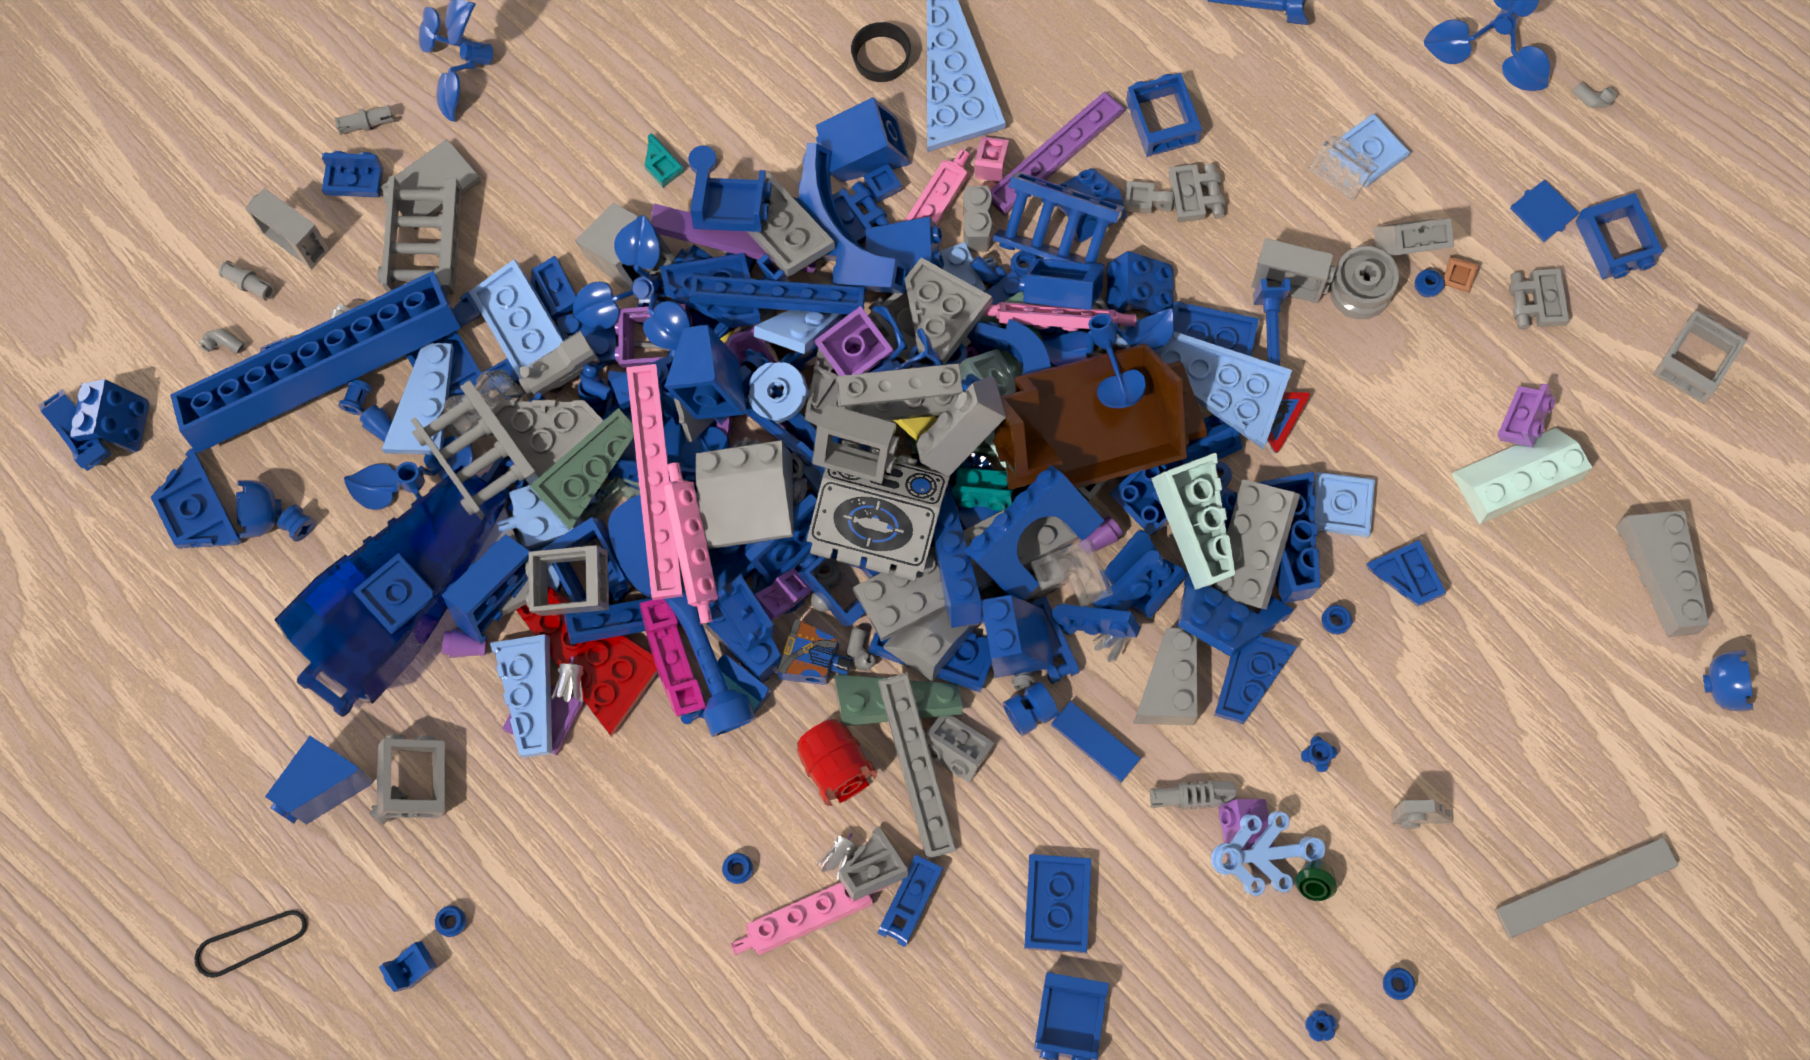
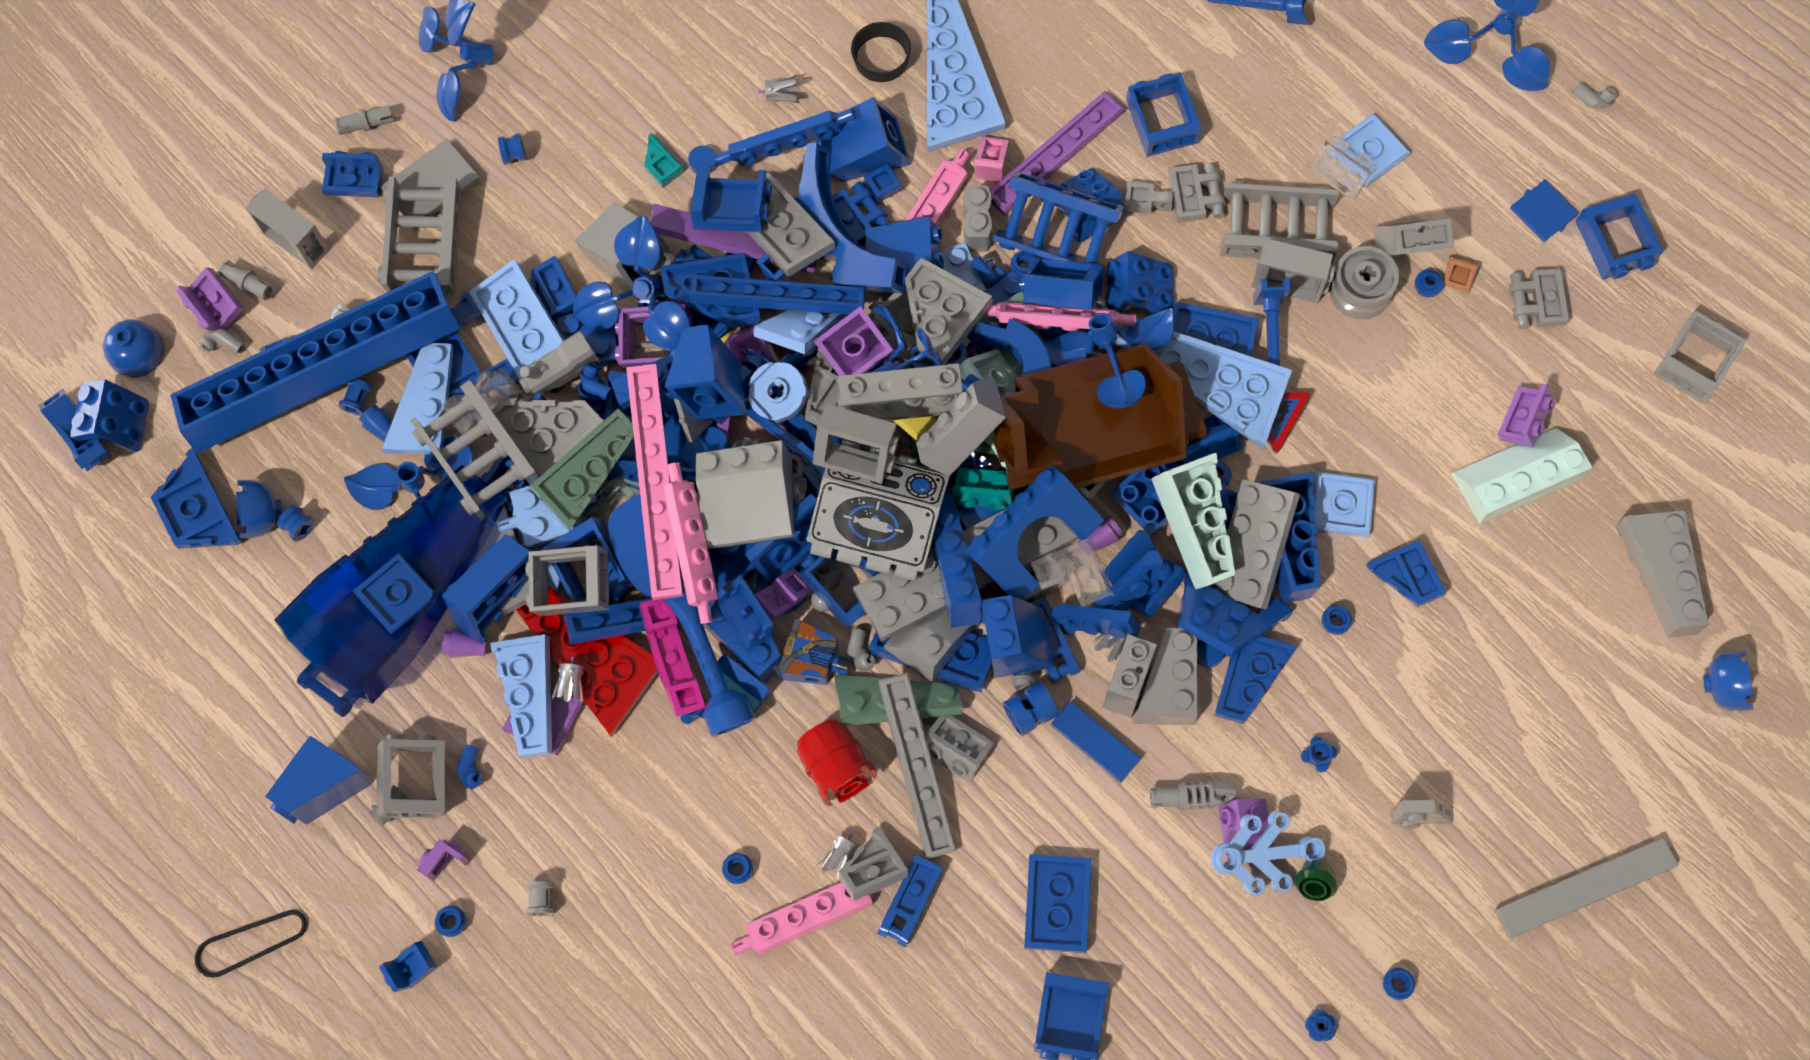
(133, 348): none -> blue cylinder
(210, 301): none -> medium lavender bracket
(434, 860): none -> medium lavender bracket
(466, 768): none -> blue arm
(511, 148): none -> blue wheel
(539, 898): none -> light grey bush
(776, 89): none -> flat silver piece
(785, 137): none -> blue plate
(1129, 675): none -> light grey window
(1208, 655): none -> blue tile
(1248, 246): none -> light grey fence

